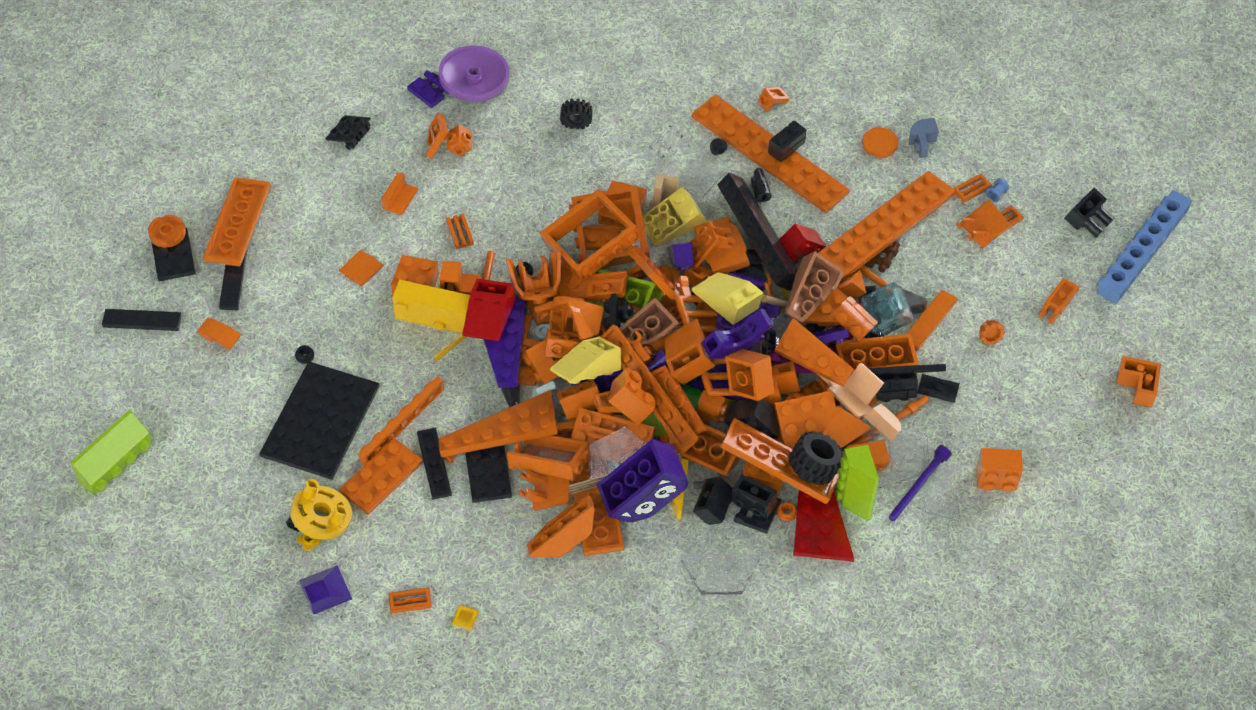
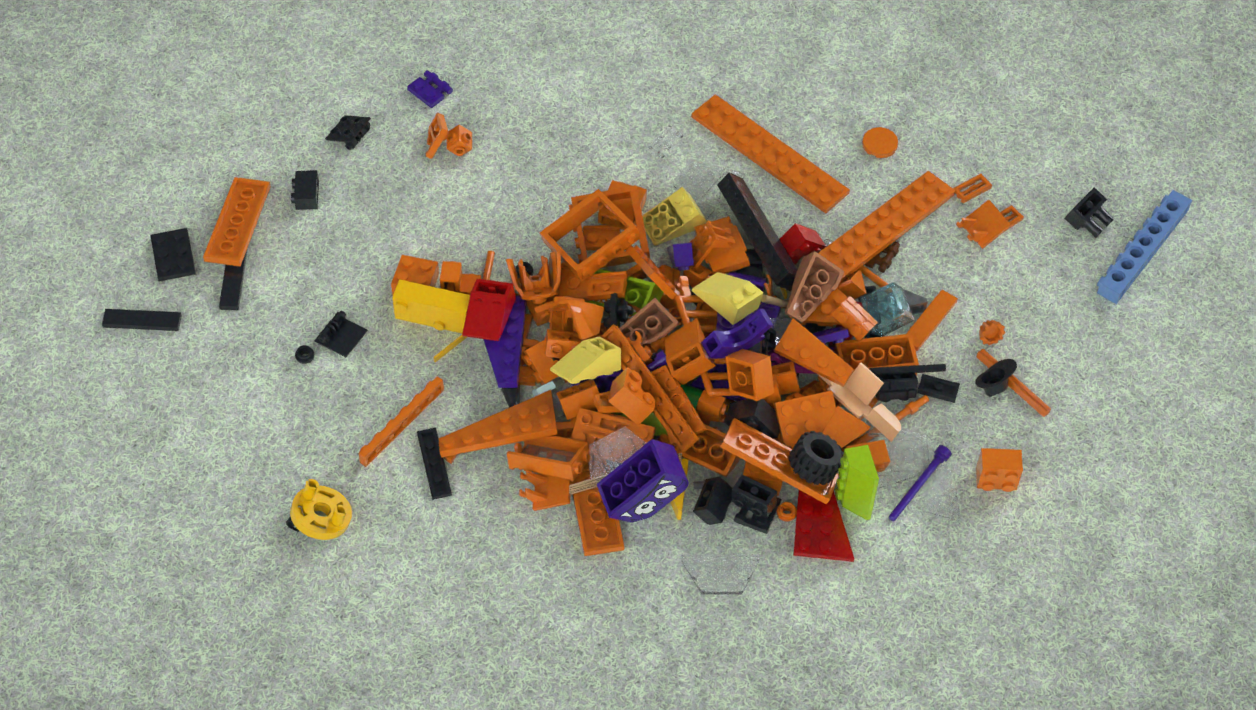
(111, 453): lime slope -> none
(166, 231): orange tile -> none
(218, 332): orange slope -> none
(305, 190): none -> black brick
(308, 545): yellow plate -> none
(319, 420): black plate -> none
(325, 589): dark purple slope -> none
(340, 334): none -> black hinge
(361, 268): orange piece -> none
(380, 476): orange plate -> none
(398, 195): orange panel -> none
(410, 607): orange tile -> none
(456, 219): orange tile -> none
(465, 617): yellow tile -> none
(474, 73): medium lavender dish -> none
(488, 474): black plate -> none
(541, 331): light aqua tile -> none
(564, 530): orange wedge -> none
(576, 107): black tyre -> none
(664, 187): tan panel -> none
(718, 146): black plate -> none
(760, 186): black hinge -> none
(772, 96): orange bracket -> none
(787, 141): black brick -> none
(922, 133): sand blue brick -> none
(996, 377): none -> black piece
(1000, 186): medium blue bush -> none
(1016, 385): none -> orange axle
(1059, 299): orange hinge -> none
(1142, 376): orange brick -> none

